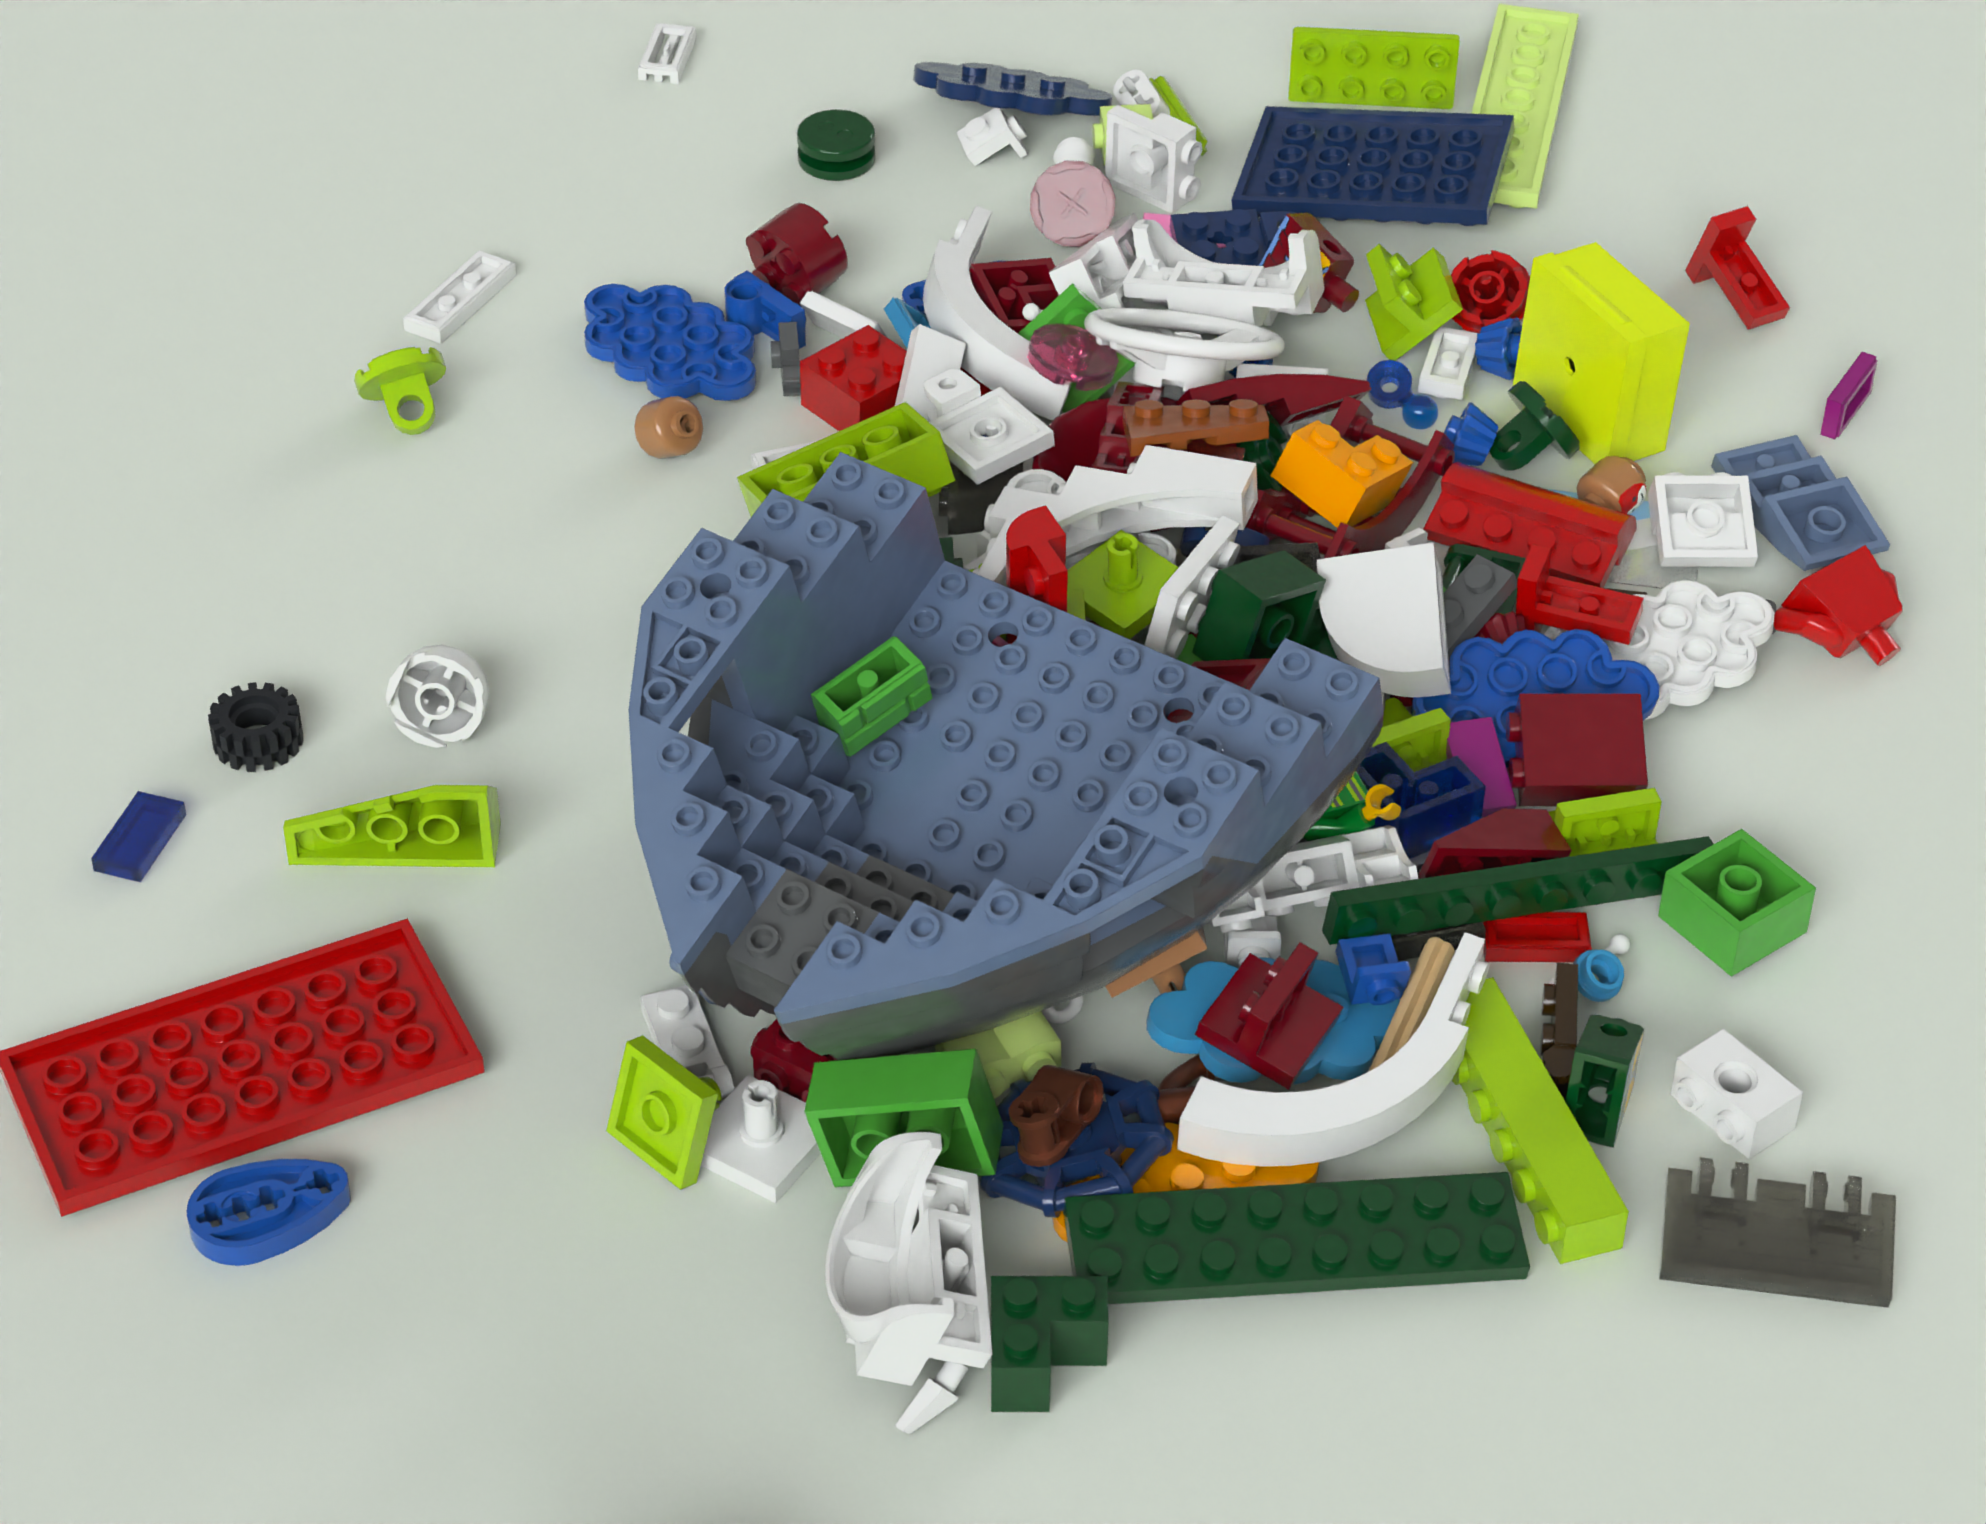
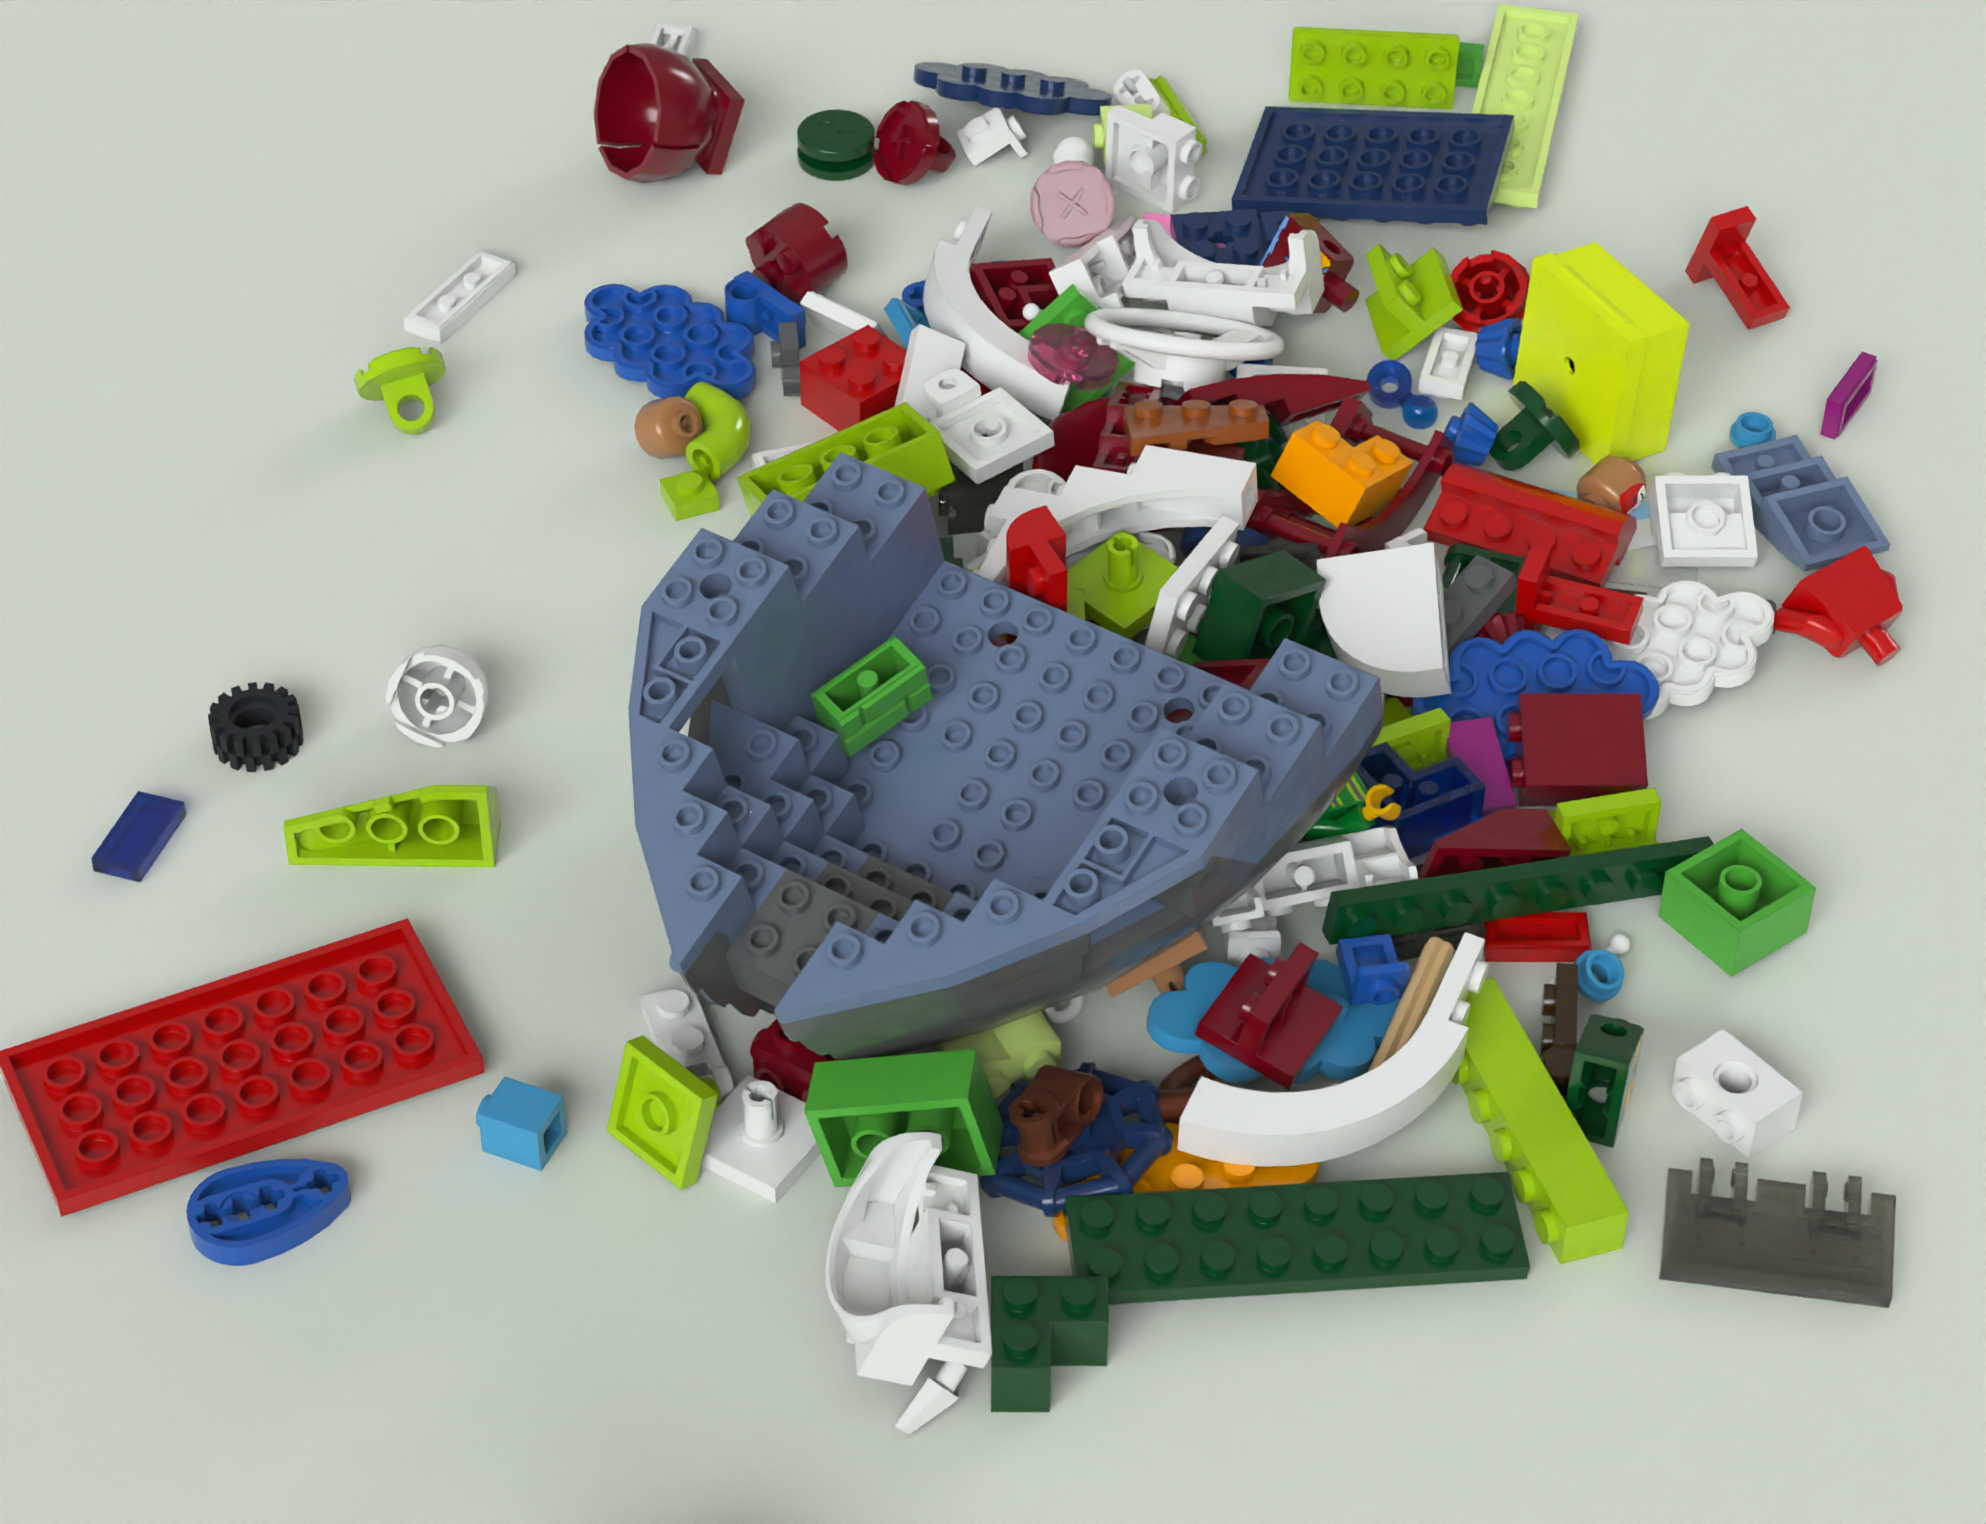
(522, 1123): none -> dark azure brick
(668, 109): none -> dark red plate
(689, 494): none -> lime plate
(724, 427): none -> lime cylinder
(910, 144): none -> dark red tile
(1469, 64): none -> bright green plate
(1752, 429): none -> dark azure plate

